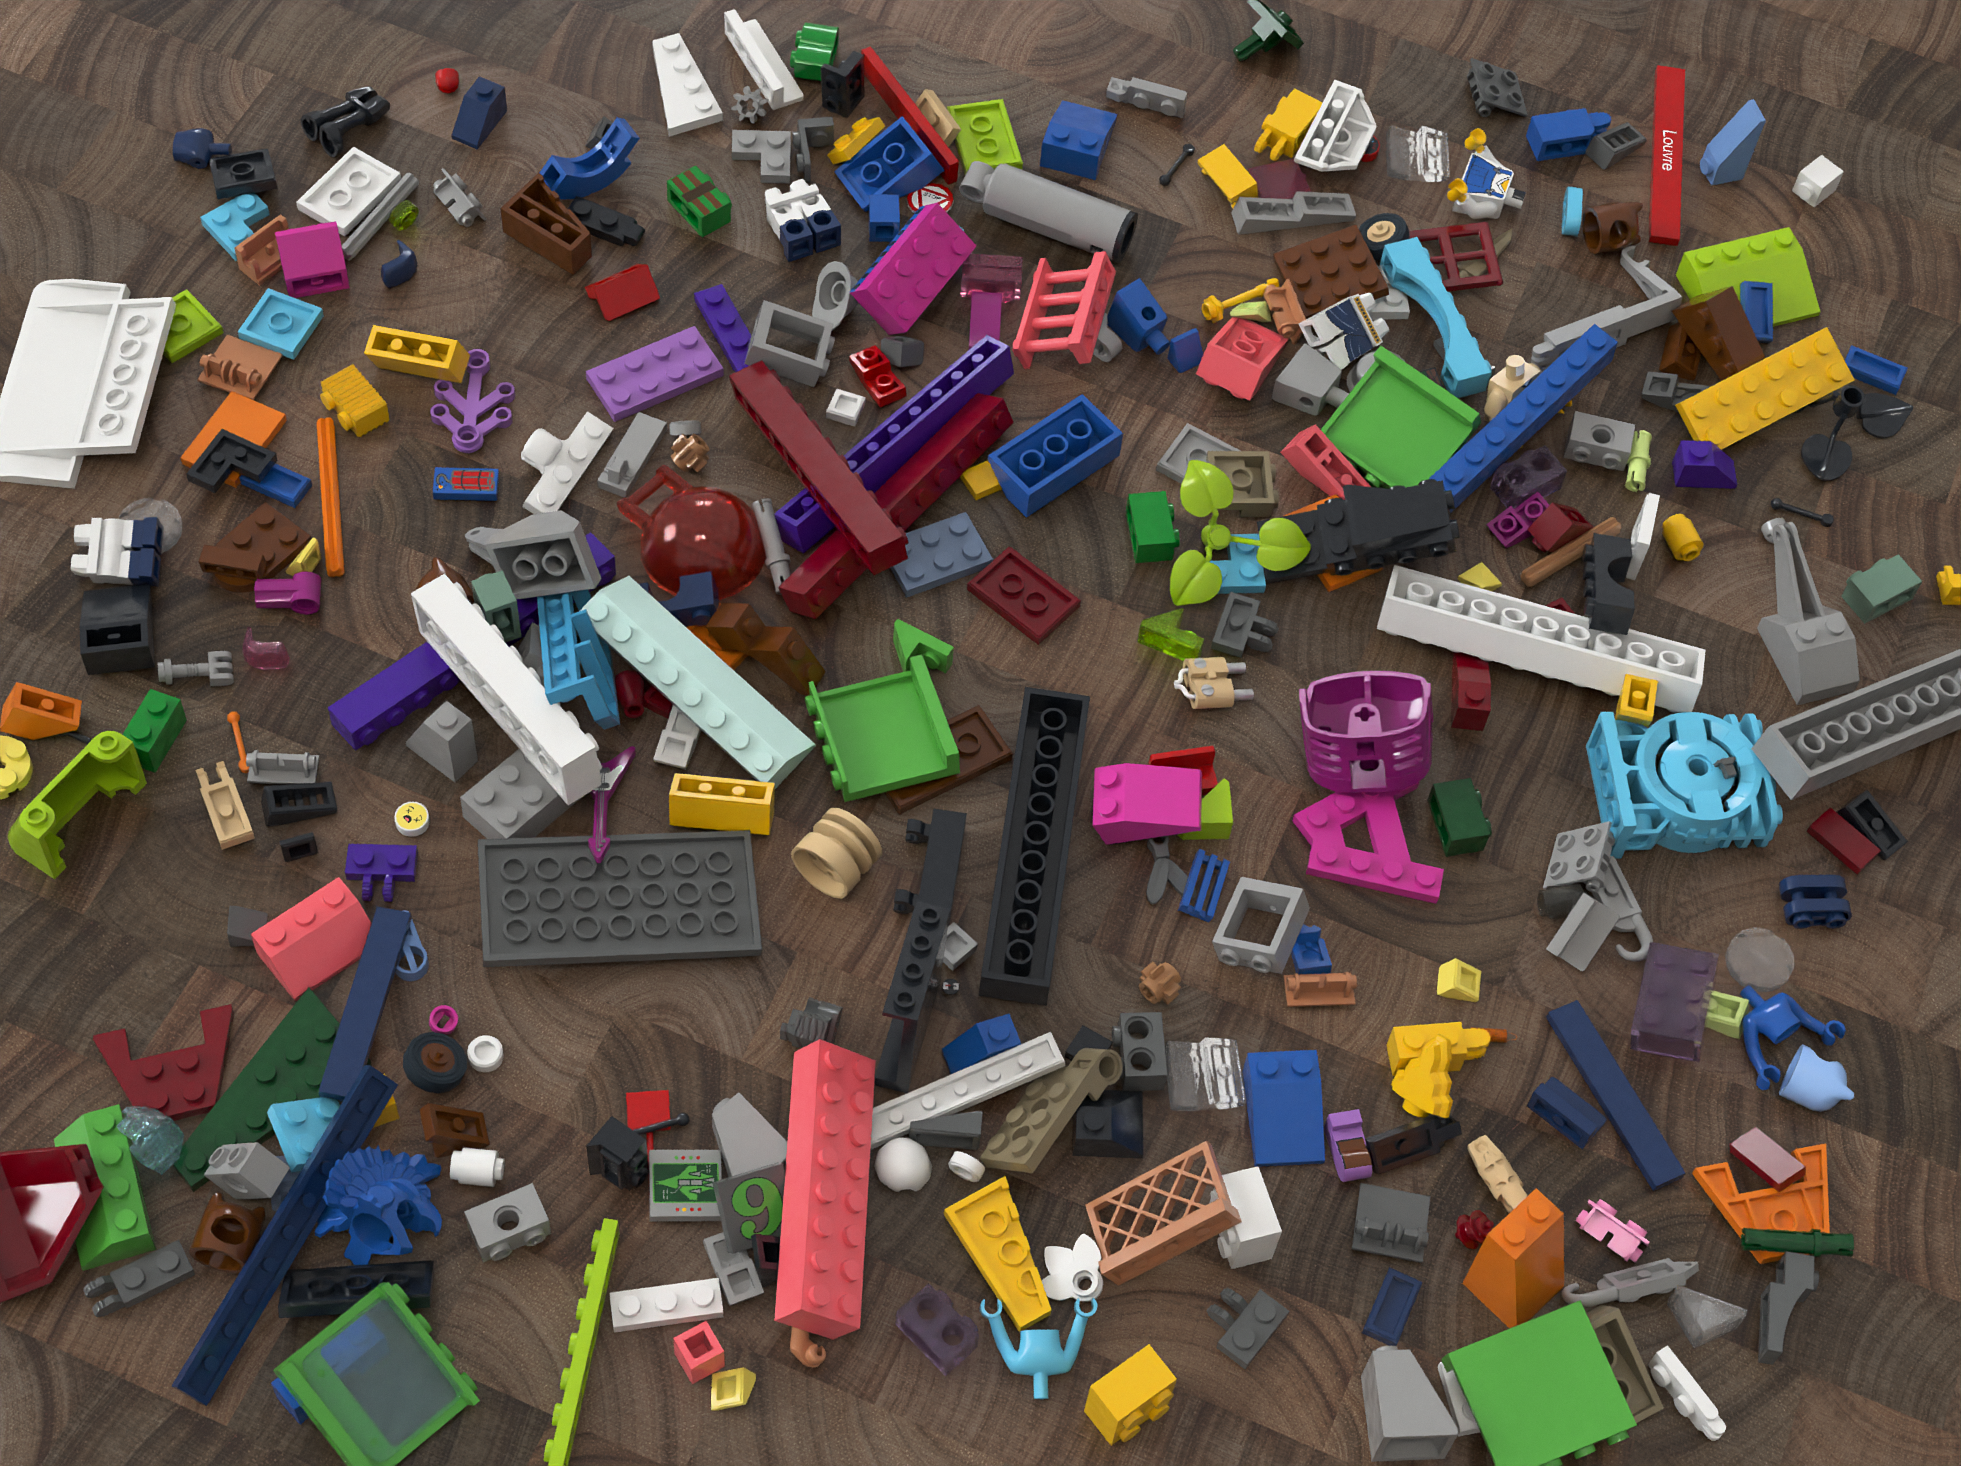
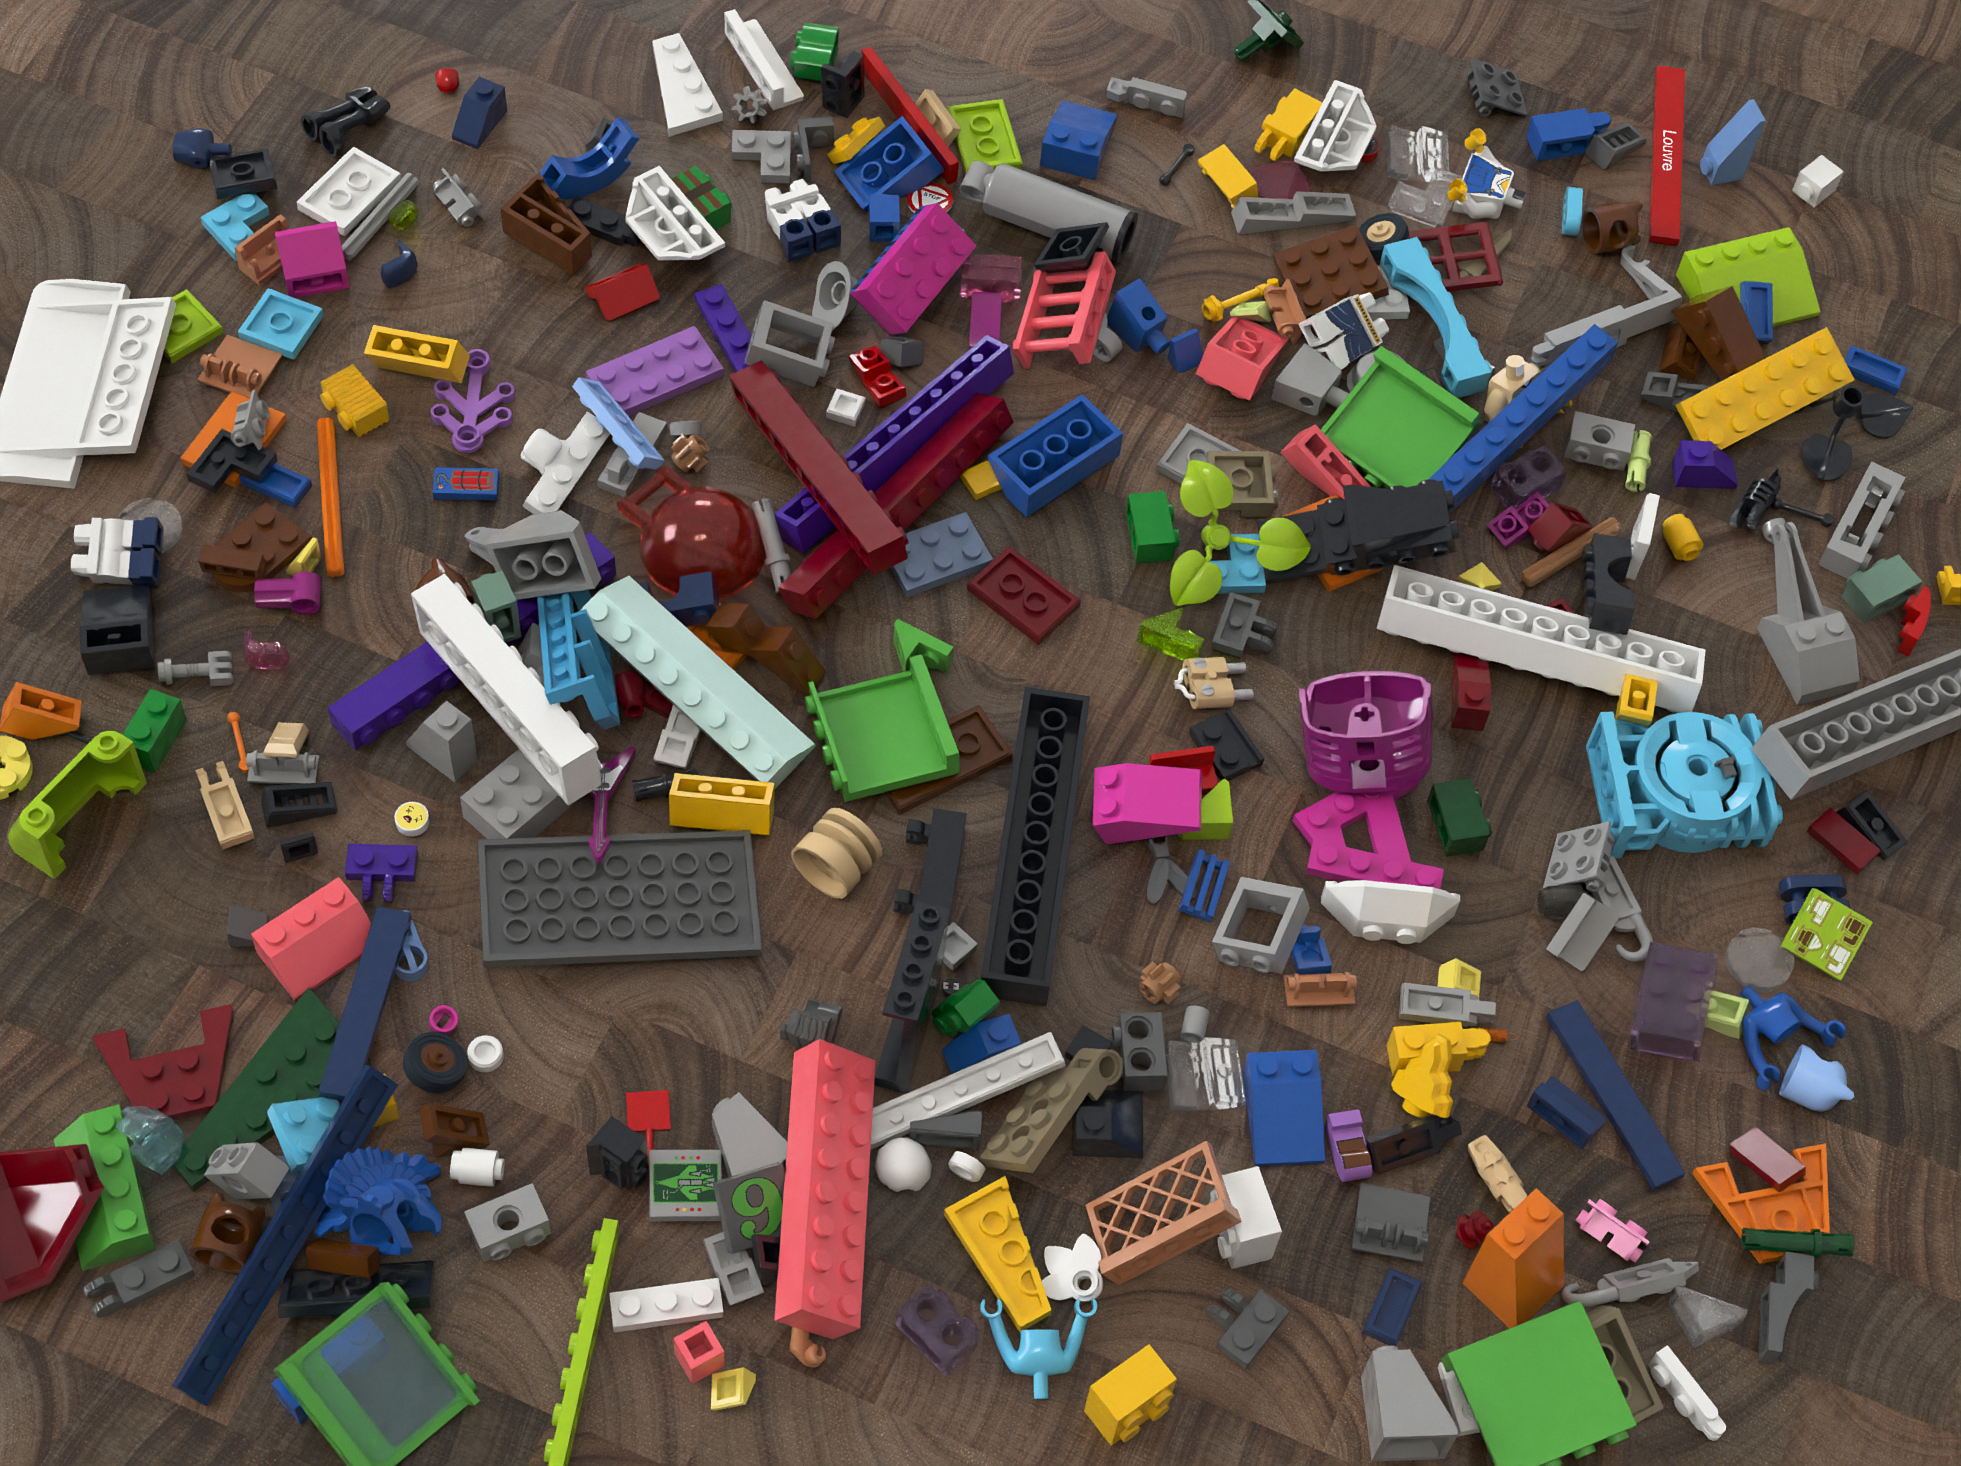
(250, 422): none -> light grey hinge
(286, 740): none -> tan tile
(343, 1257): none -> reddish brown piece
(617, 422): none -> light blue plate
(657, 785): none -> black axle
(668, 219): none -> white wedge
(681, 1119): black hinge -> none
(964, 1008): none -> green brick
(1071, 248): none -> black slope
(1194, 1024): none -> light grey hinge
(1232, 745): none -> black plate
(1389, 909): none -> white wedge
(1424, 206): none -> clear tile
(1443, 1005): none -> light grey hinge
(1757, 498): none -> black hinge
(1826, 934): none -> lime tile
(1844, 555): none -> light grey brick
(1914, 620): none -> red slope

